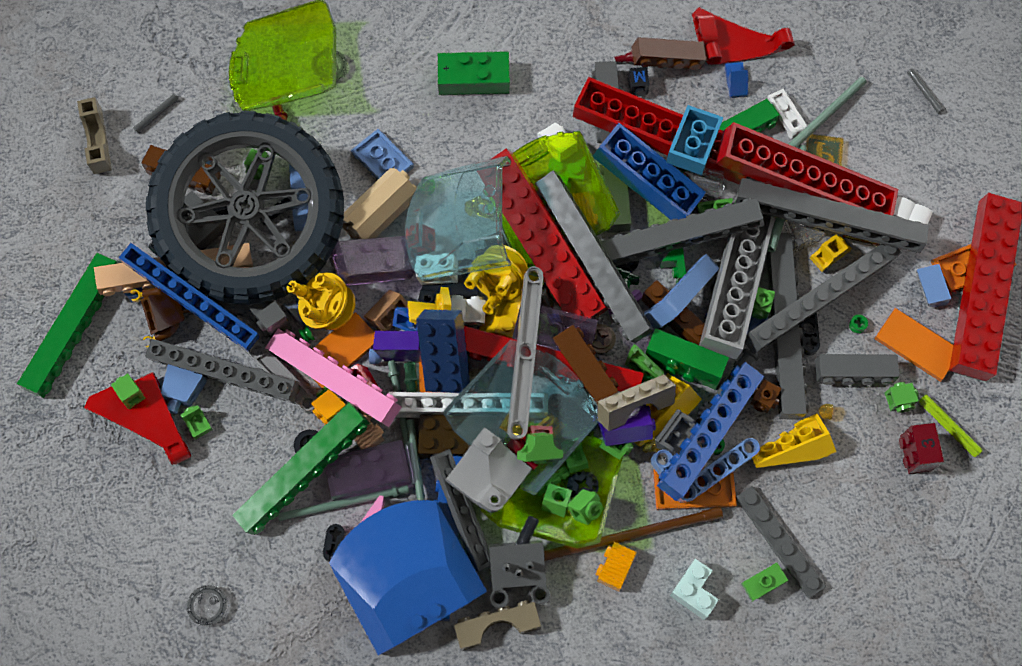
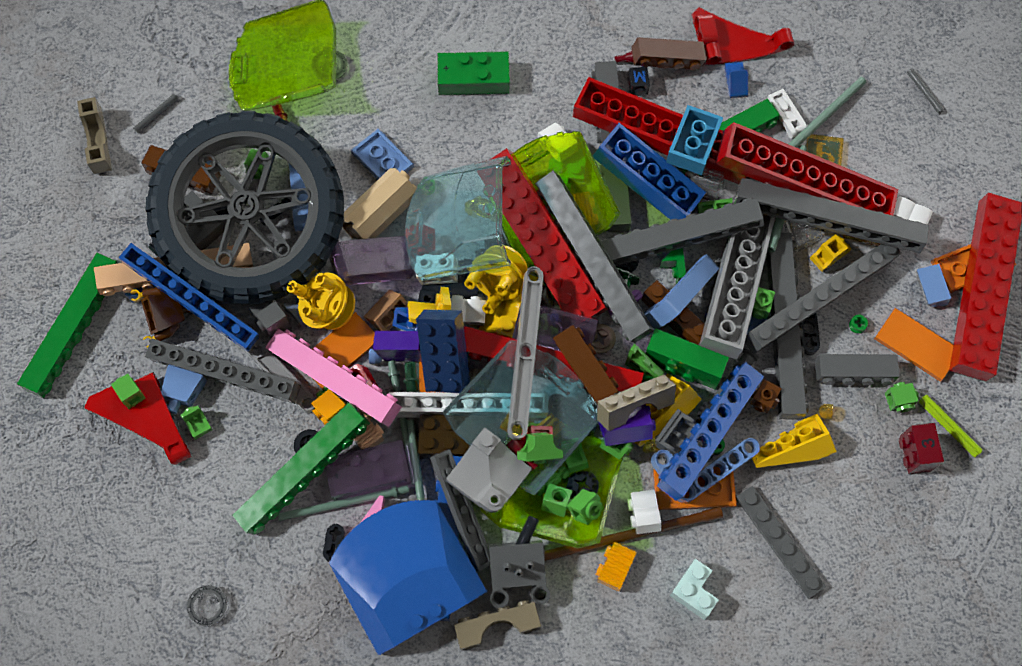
(306, 334): green bush -> none
(645, 512): none -> white brick
(764, 582): bright green brick -> none

